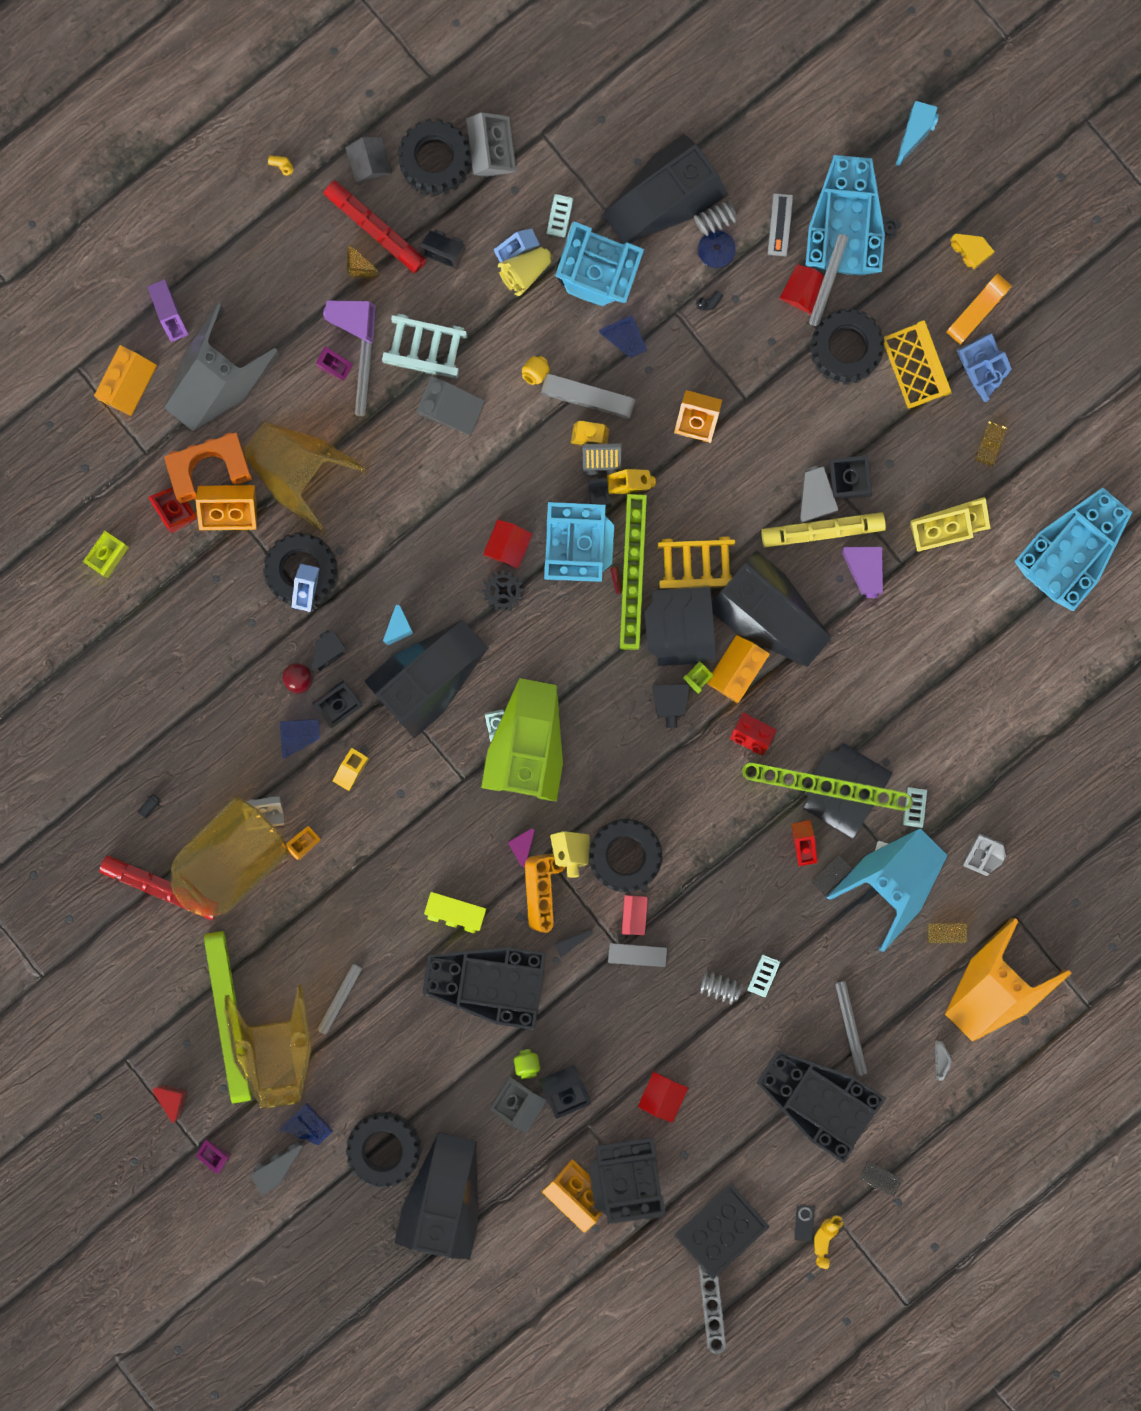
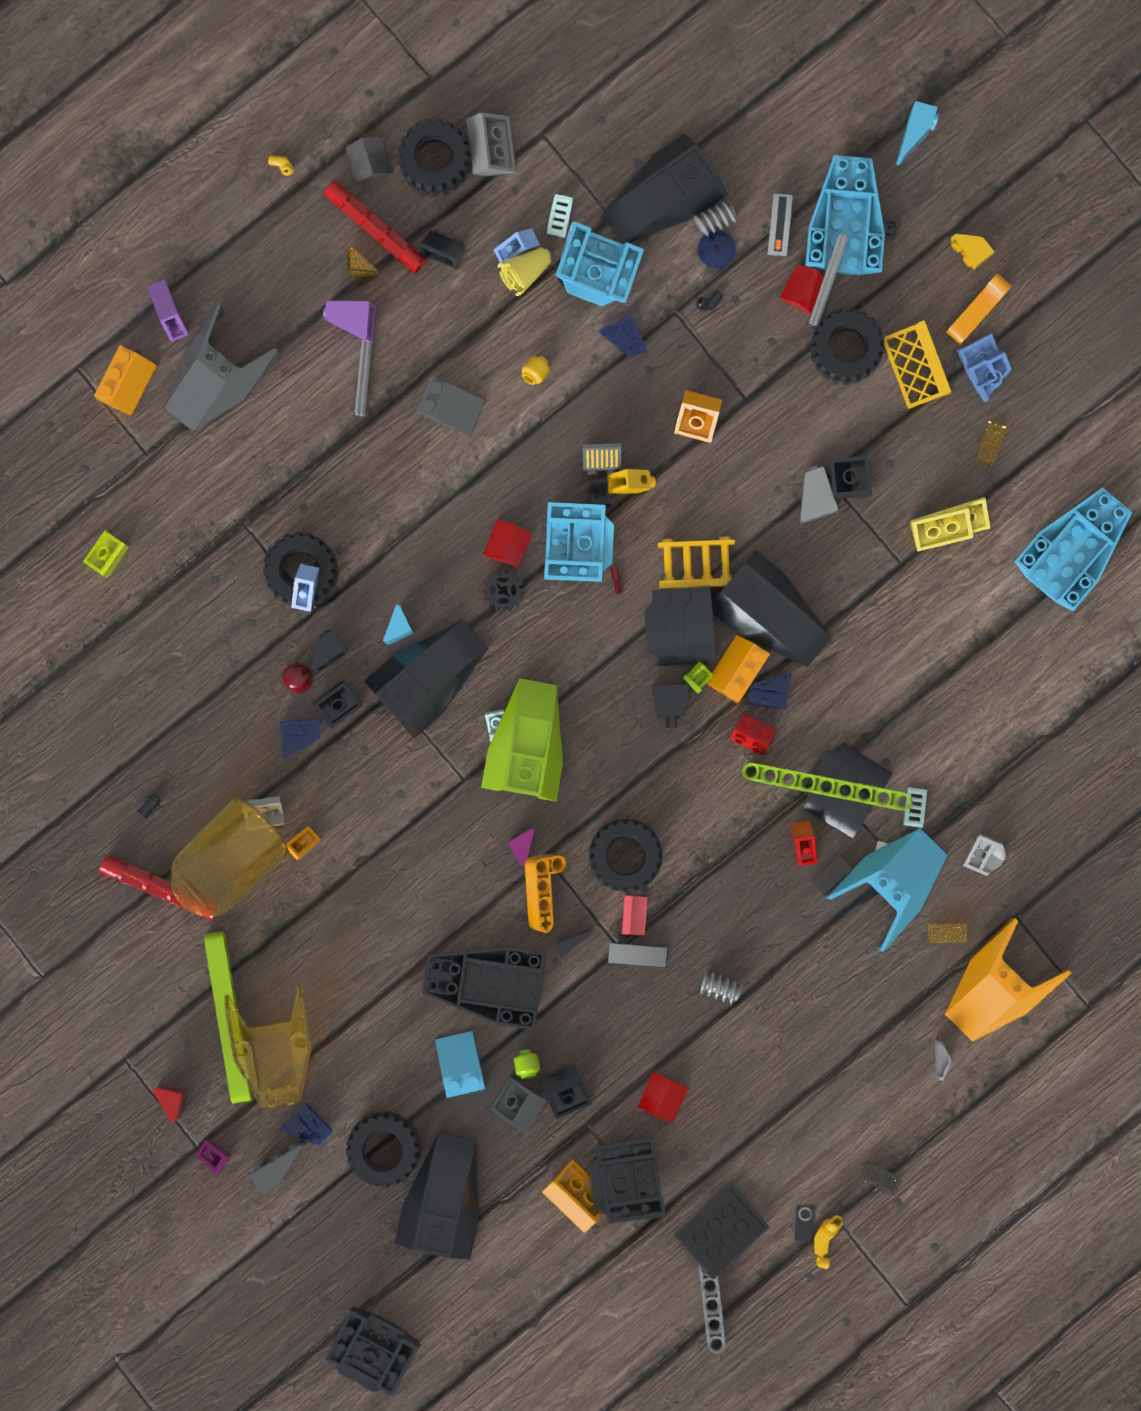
(171, 511): red slope -> none
(181, 463): orange arch -> none
(227, 507): light orange slope -> none
(288, 463): clear yellow windscreen -> none
(333, 364): magenta slope -> none
(339, 999): light grey axle -> none
(350, 769): yellow slope -> none
(372, 1351): none -> black slope
(430, 364): light aqua fence -> none
(455, 912): neon yellow brick -> none
(460, 1064): none -> medium azure slope
(571, 851): light yellow torso -> none
(588, 396): light grey beam -> none
(589, 433): yellow torso -> none
(633, 572): lime brick -> none
(771, 692): none -> clear blue wing
(775, 963): light aqua slope -> none
(821, 1102): black wedge -> none
(823, 529): light yellow piece -> none
(851, 1028): light grey axle -> none
(866, 569): medium lavender slope -> none

